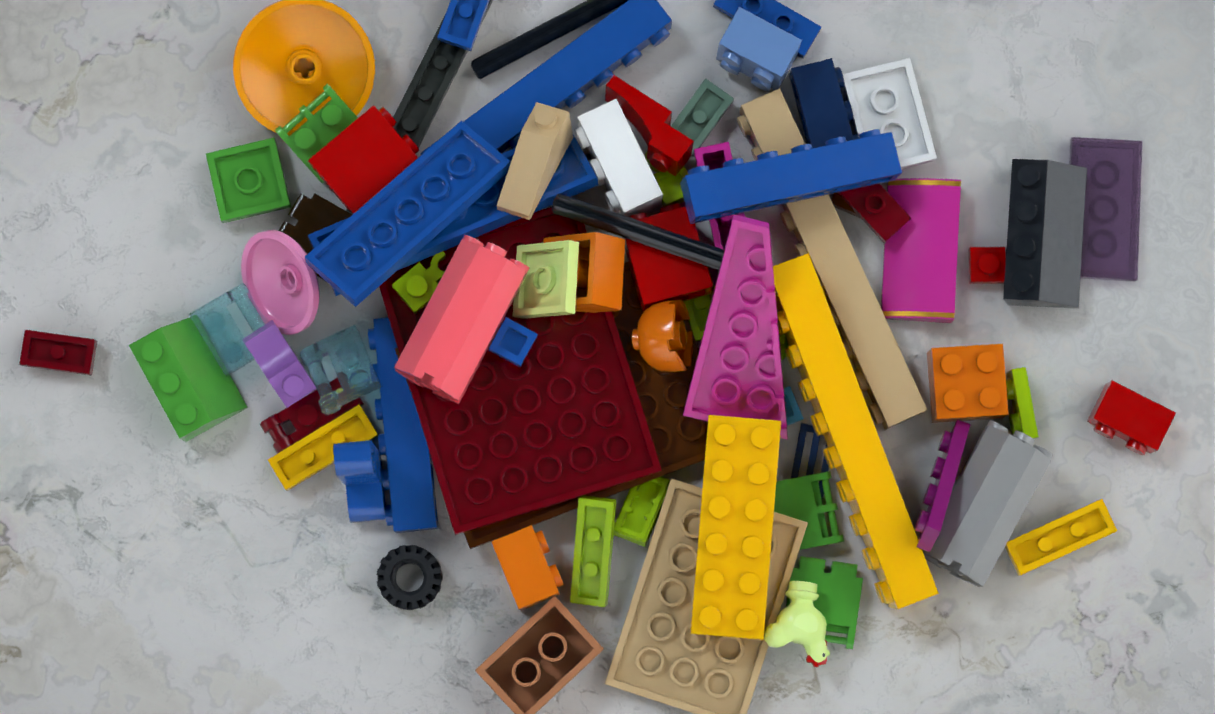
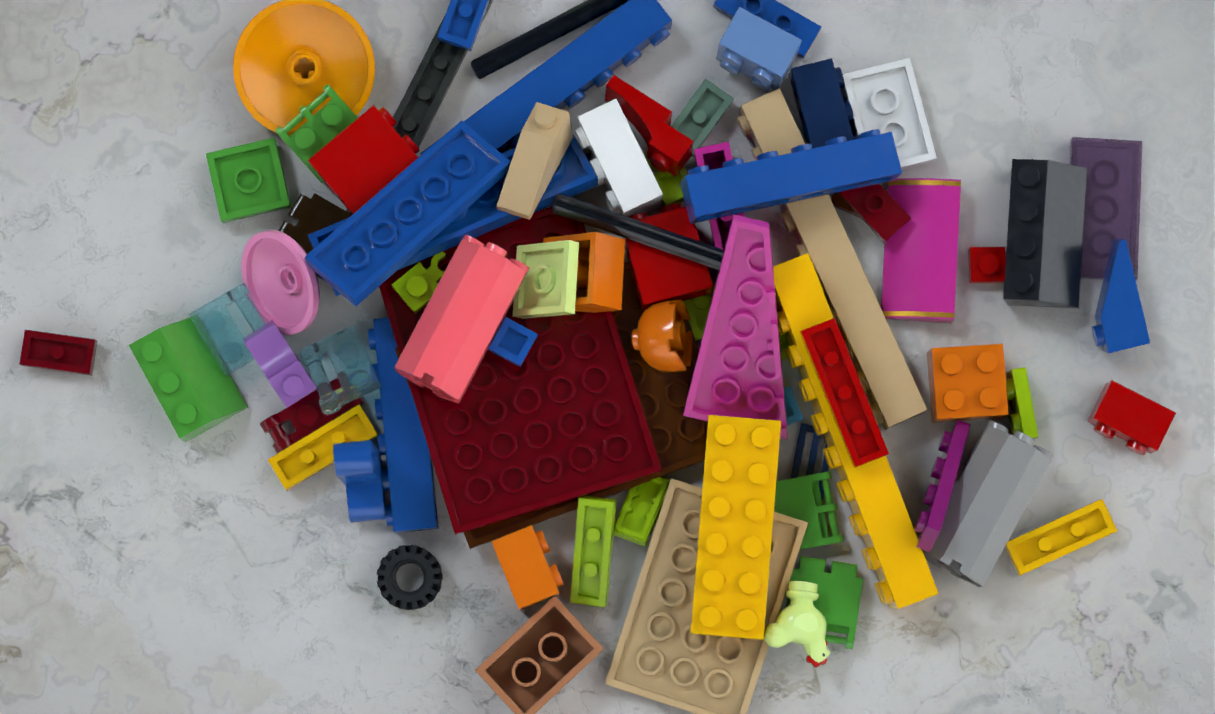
(844, 393): none -> red plate
(1119, 308): none -> blue slope

